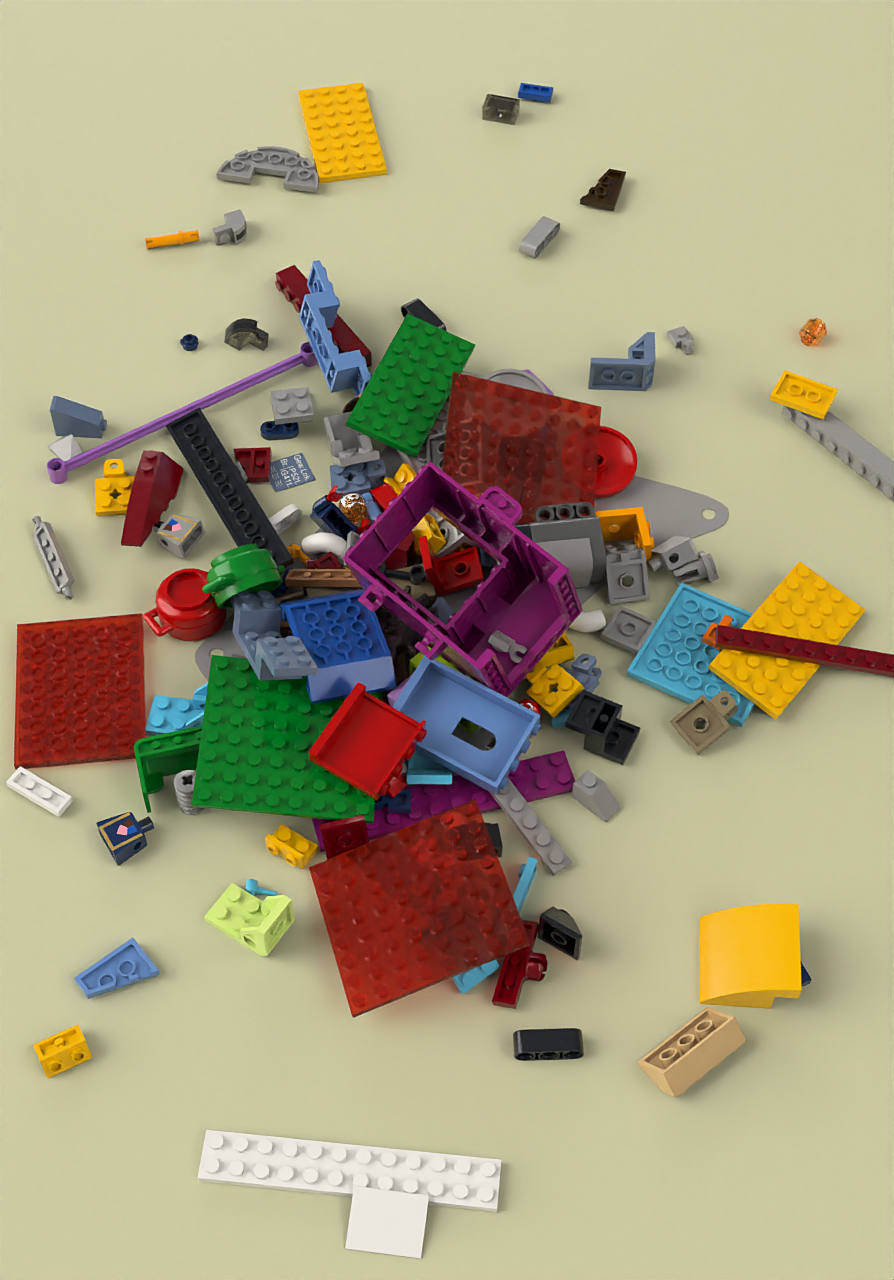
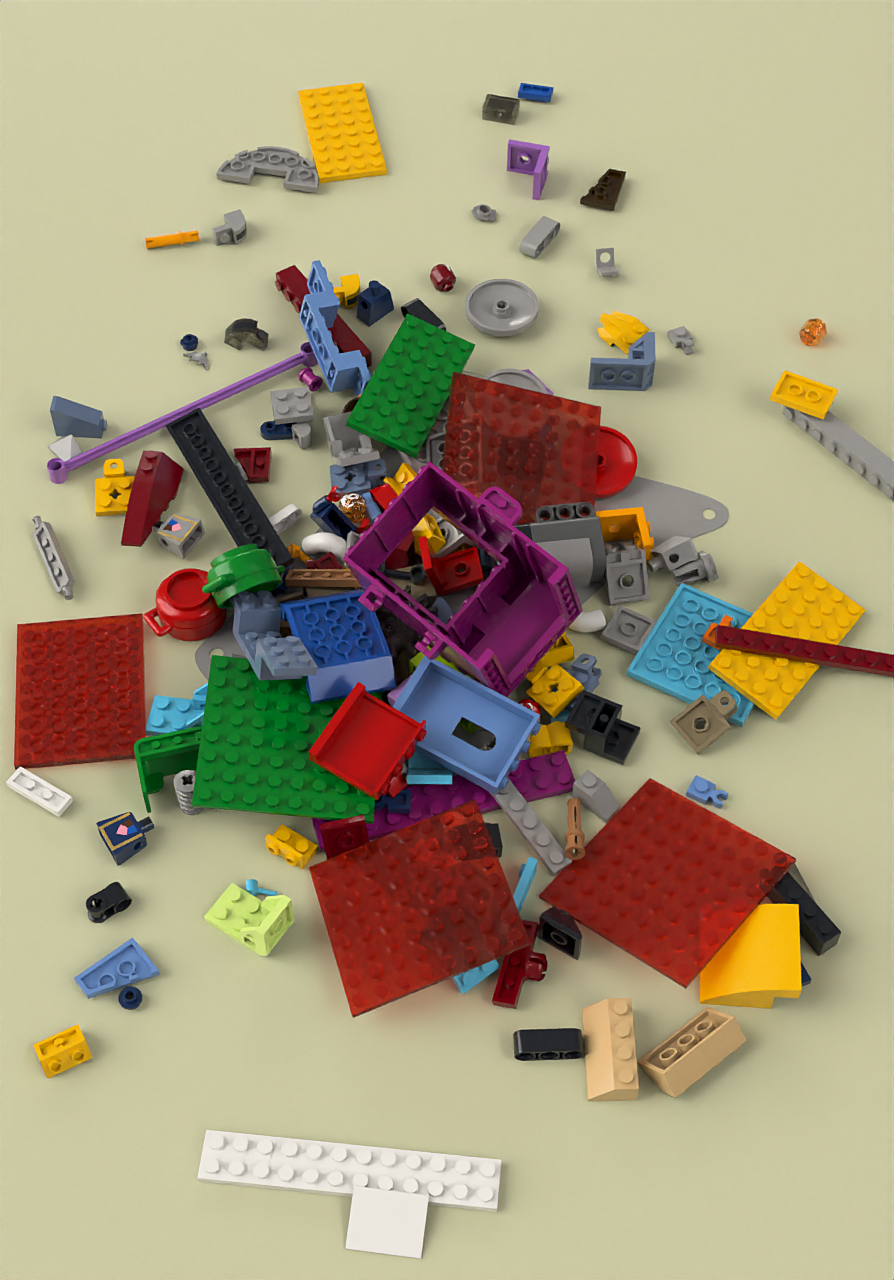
(108, 902): none -> black piece
(132, 1003): none -> dark blue plate
(197, 357): none -> light grey piece
(290, 472): sand blue sticker -> none
(302, 435): none -> light grey brick
(310, 379): none -> magenta bush
(349, 290): none -> yellow brick
(374, 303): none -> dark blue torso
(442, 277): none -> dark red head
(484, 213): none -> light grey animal
(501, 307): none -> light grey dish
(506, 644): light grey plate -> none
(535, 166): none -> medium lavender bracket
(550, 739): none -> yellow brick
(574, 836): none -> medium nougat pin
(606, 269): none -> light grey bracket
(610, 1050): none -> tan slope
(621, 330): none -> yellow plate
(668, 881): none -> clear red baseplate
(703, 791): none -> medium blue plate
(813, 922): none -> black wedge

